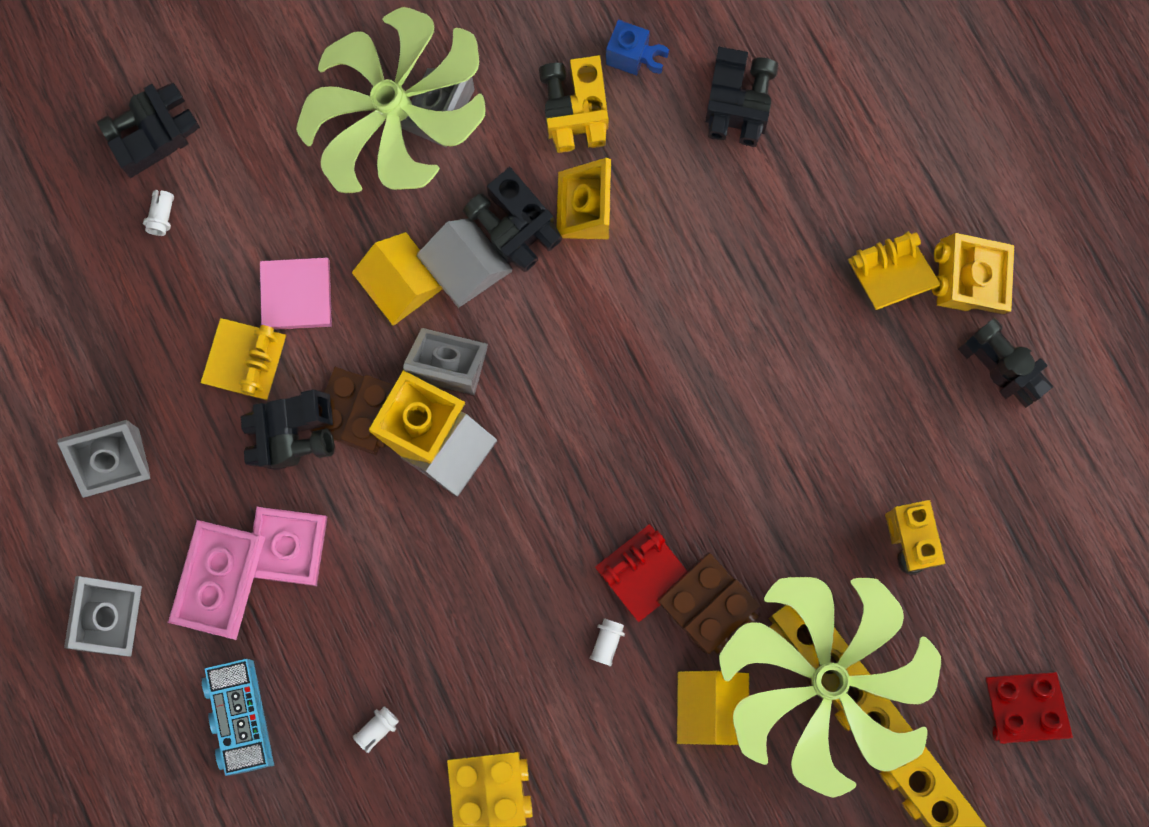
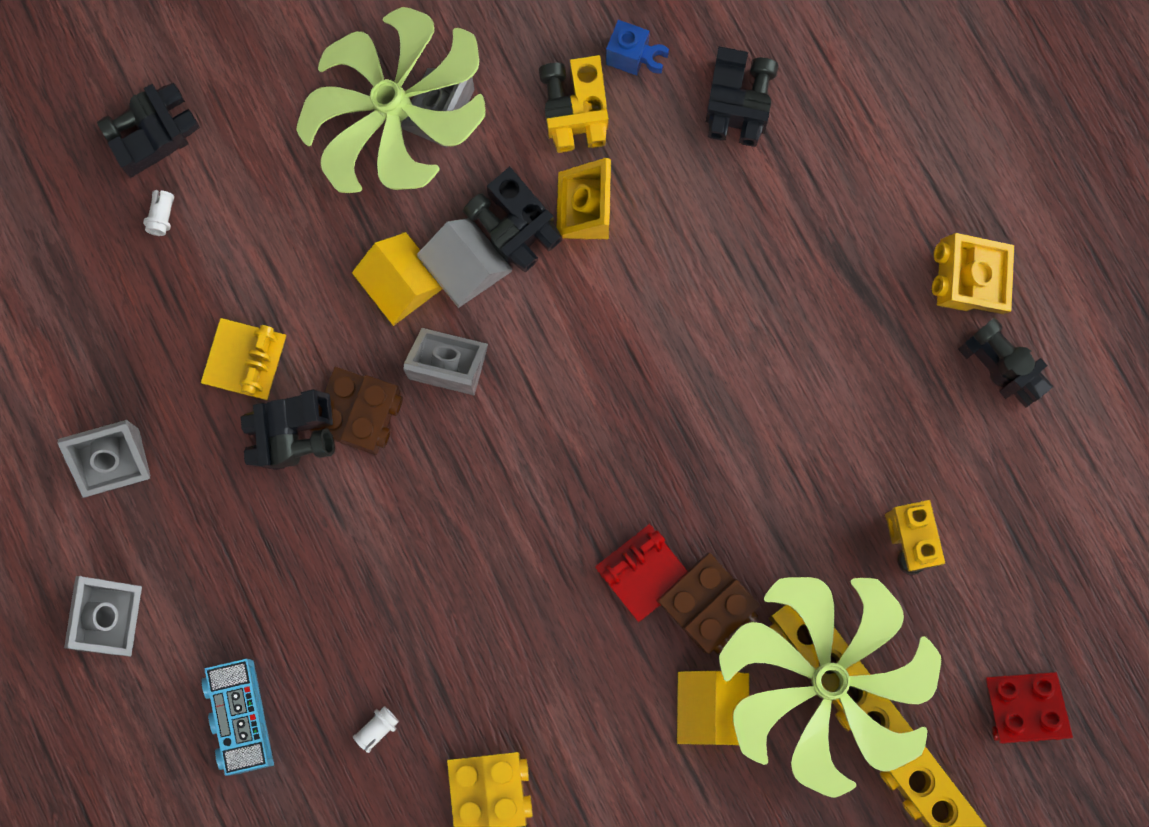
(216, 579): bright pink tile -> none
(290, 545): bright pink tile -> none
(296, 293): bright pink tile -> none
(416, 418): yellow slope -> none
(458, 456): slope -> none
(607, 642): white pin -> none
(893, 270): yellow hinge -> none

